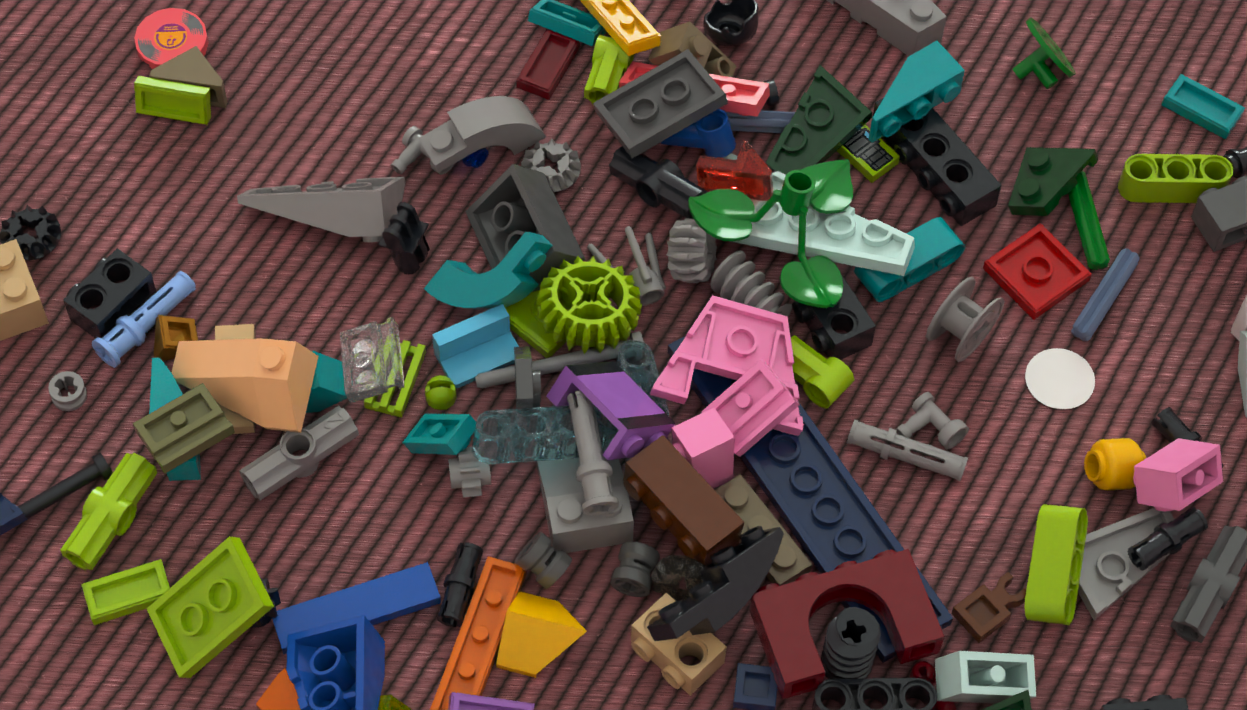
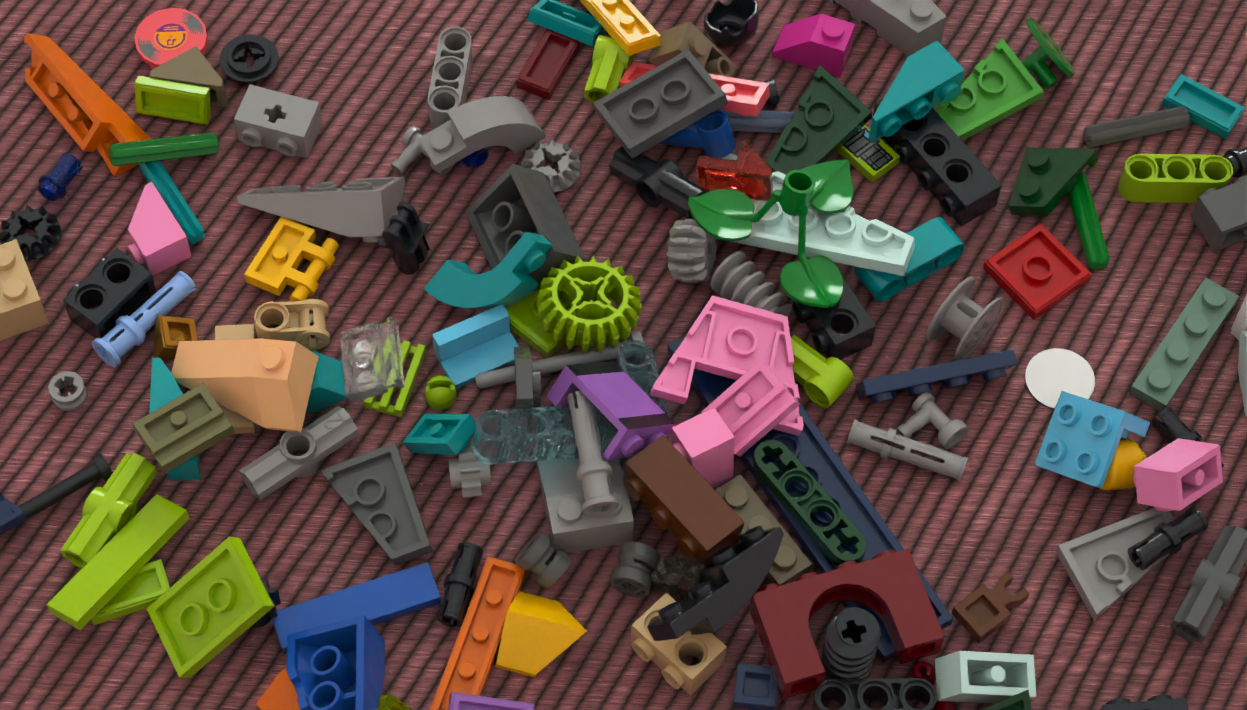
(55, 183): none -> clear blue pin
(78, 101): none -> orange wedge
(117, 562): none -> lime tile
(155, 234): none -> bright pink slope
(156, 173): none -> teal axle
(163, 149): none -> green axle
(260, 49): none -> black gear
(278, 121): none -> light grey brick
(281, 255): none -> yellow plate
(294, 322): none -> tan piece
(383, 501): none -> dark grey wing
(450, 74): none -> light grey beam
(648, 280): light grey plant -> none
(814, 500): none -> dark green beam
(816, 42): none -> dark pink slope
(952, 373): none -> dark blue plate
(991, 93): none -> bright green wing
(1056, 564): lime beam -> none
(1085, 438): none -> medium azure bracket
(1105, 295): sand blue axle -> none
(1136, 126): none -> dark grey axle
(1184, 345): none -> sand green plate

